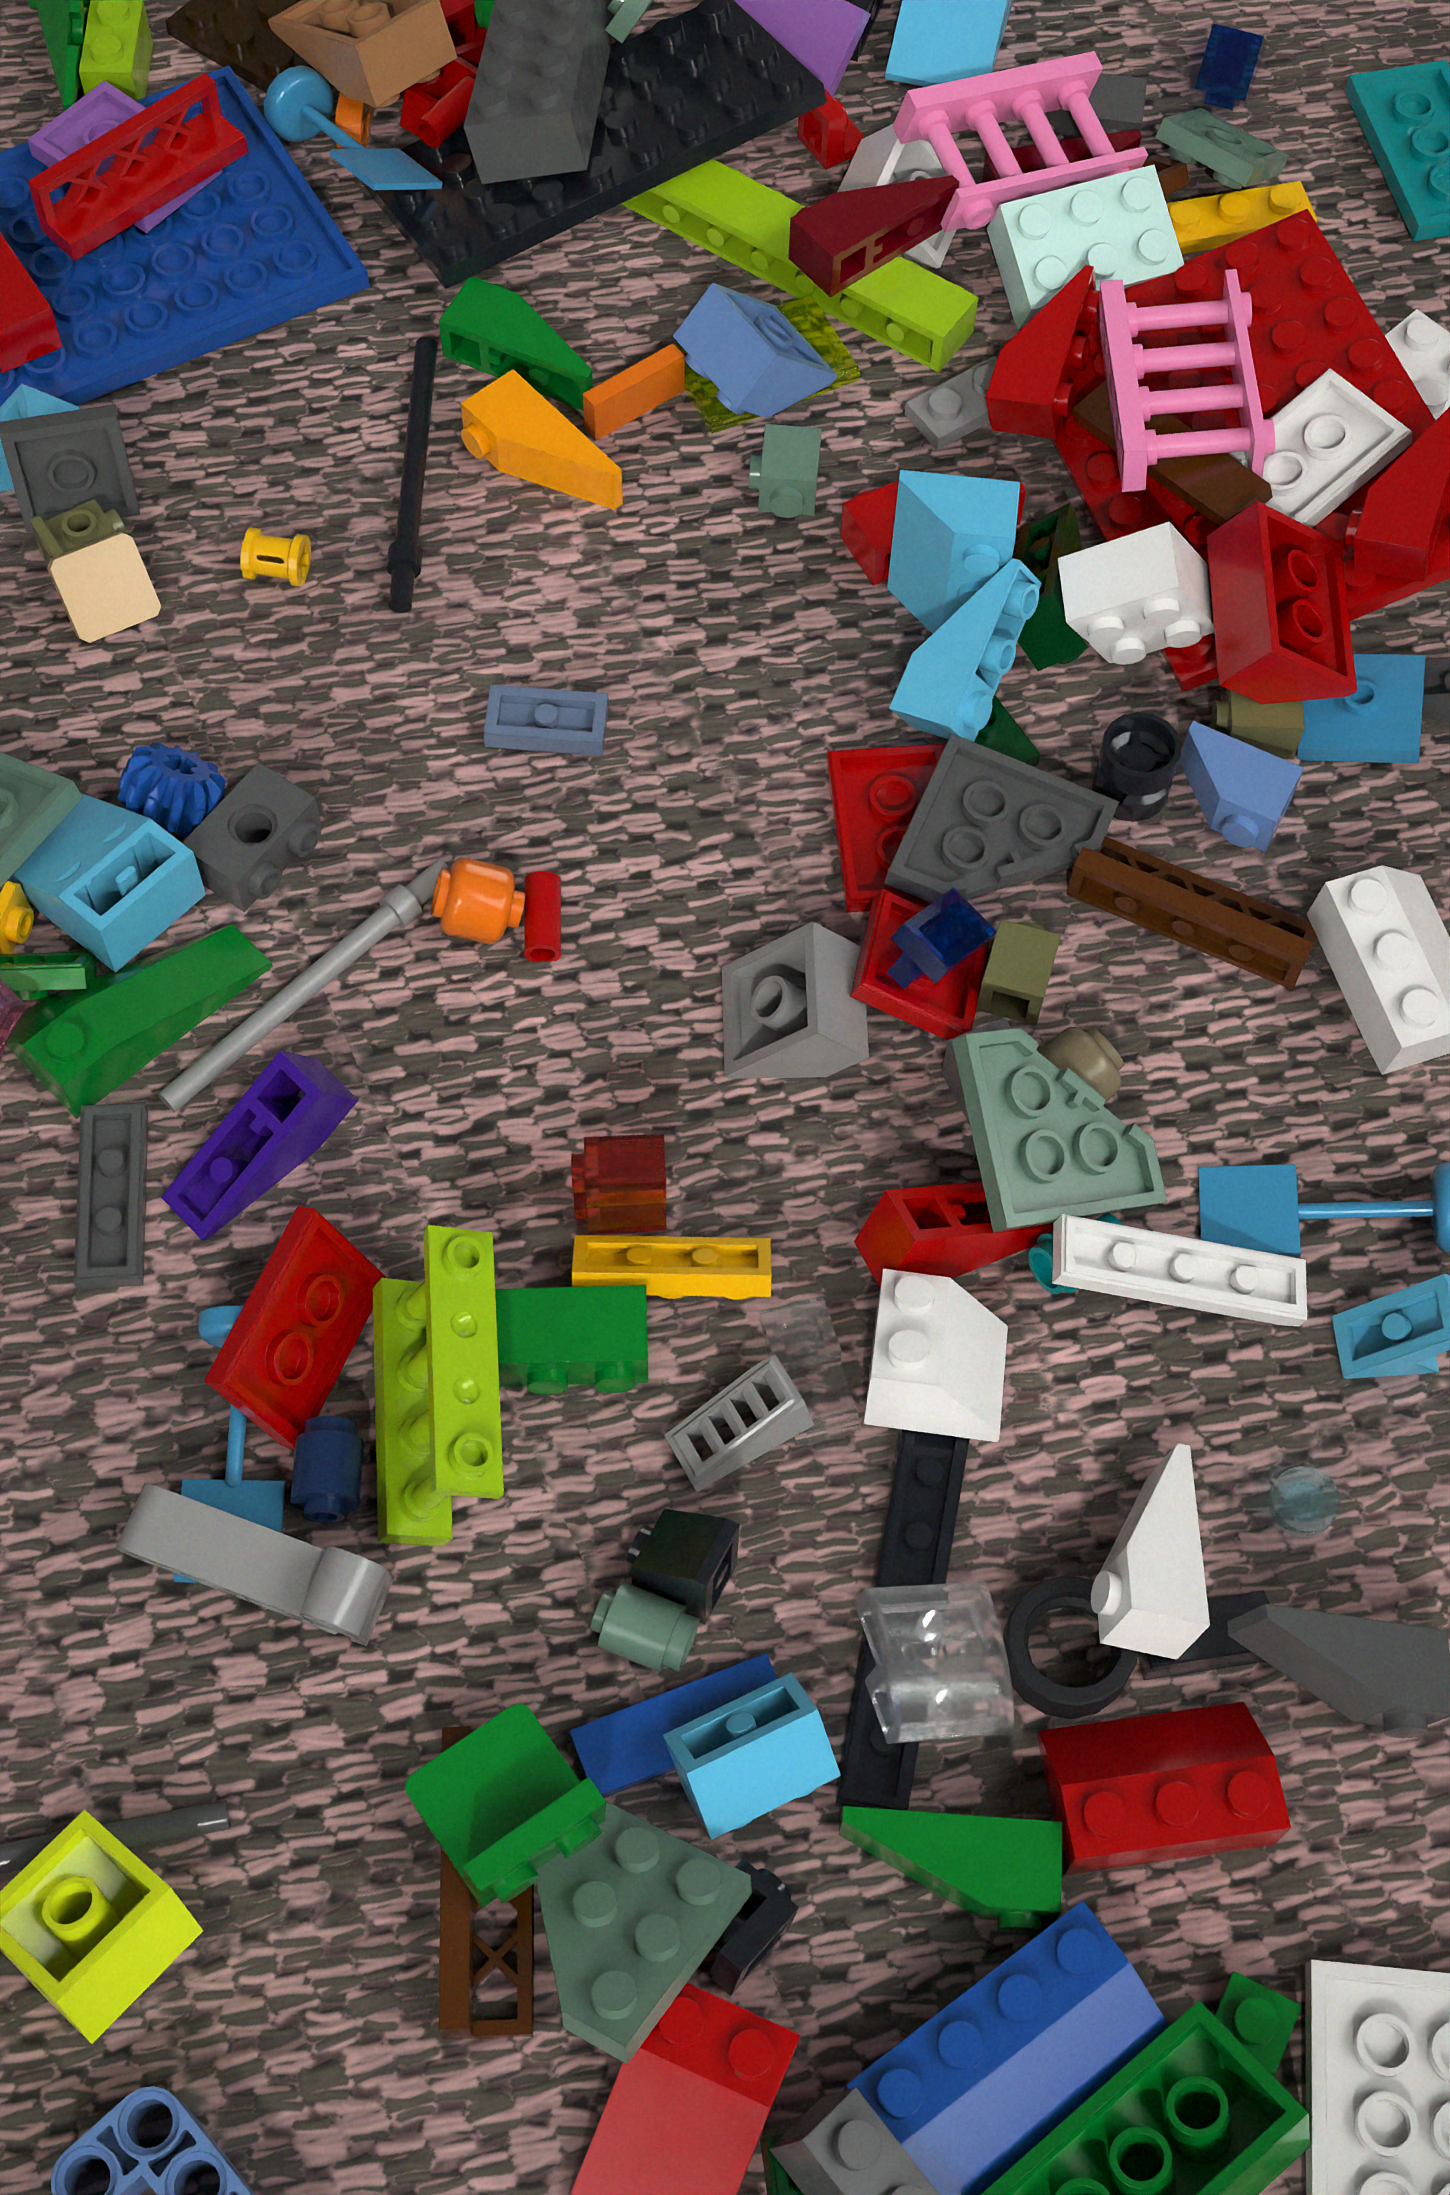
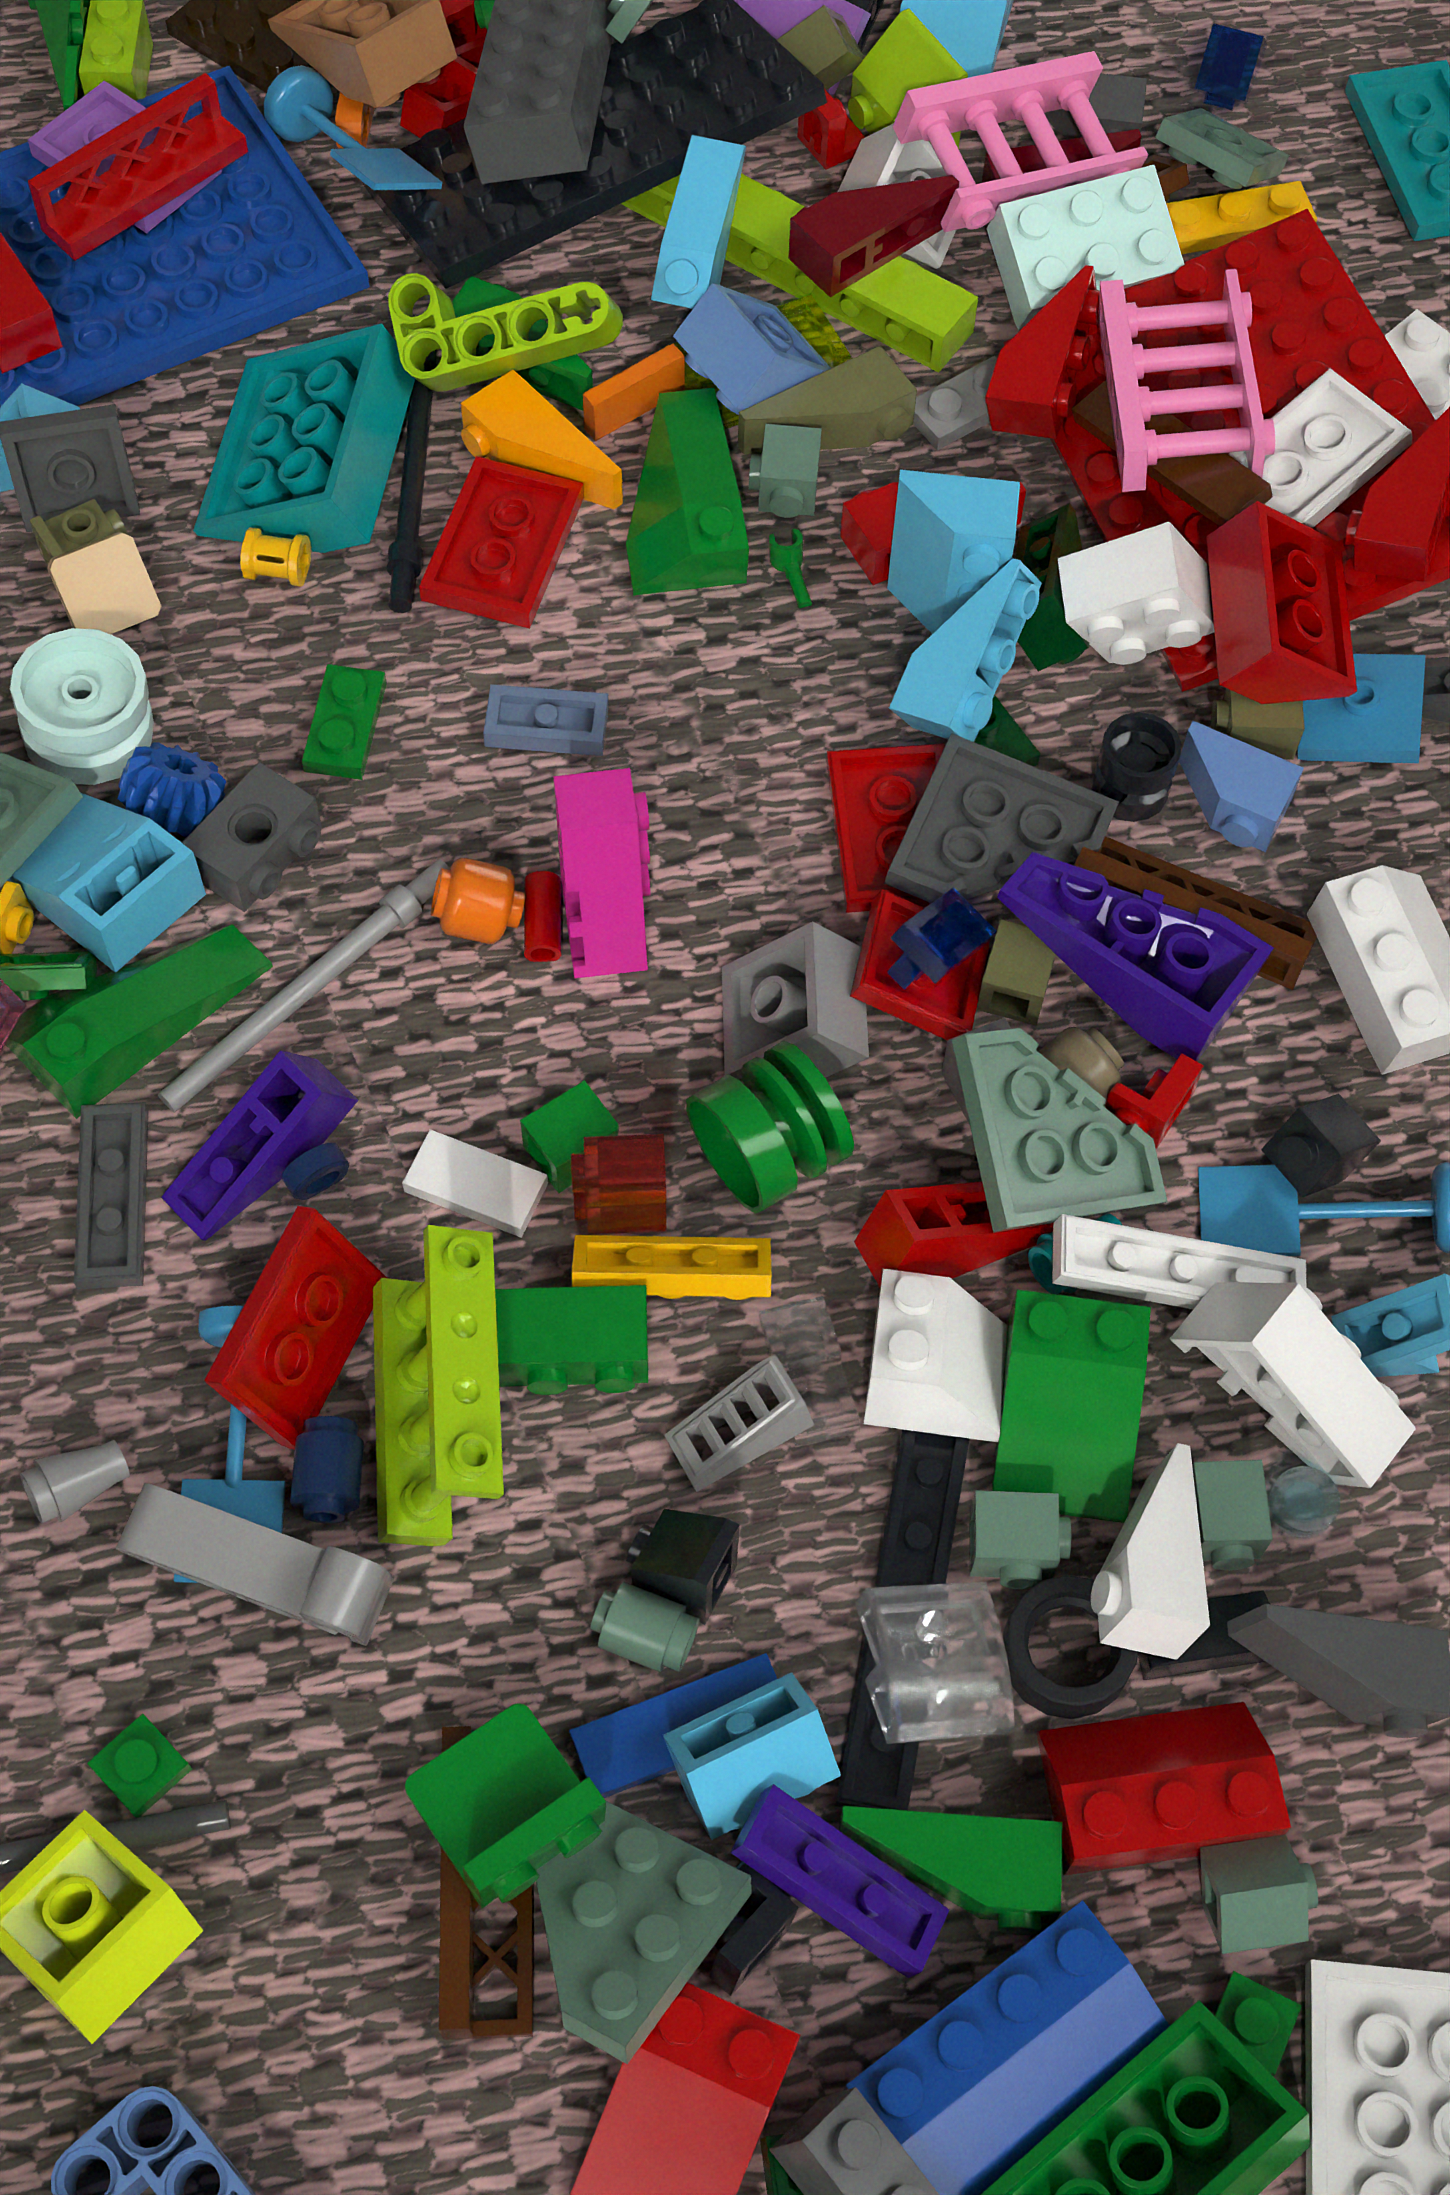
(72, 1479): none -> light grey cone
(82, 704): none -> light aqua wheel
(139, 1766): none -> green plate
(310, 442): none -> teal slope
(315, 1171): none -> dark blue tile
(344, 722): none -> green plate
(446, 114): red axle -> none
(475, 1183): none -> white tile
(502, 542): none -> red plate
(508, 322): none -> lime beam
(560, 1129): none -> green panel
(603, 870): none -> dark pink wedge
(687, 504): none -> green wedge
(699, 222): none -> medium azure slope
(770, 1126): none -> green wheel
(788, 560): none -> green hand
(824, 46): none -> olive brick
(840, 1881): none -> dark purple plate
(851, 403): none -> olive slope
(899, 61): none -> lime slope
(1017, 1537): none -> sand green brick
(1072, 1401): none -> green slope
(1152, 963): none -> dark purple wedge
(1160, 1101): none -> red bracket
(1232, 1512): none -> sand green brick
(1256, 1894): none -> sand green brick
(1302, 1373): none -> white wedge
(1320, 1145): none -> black brick

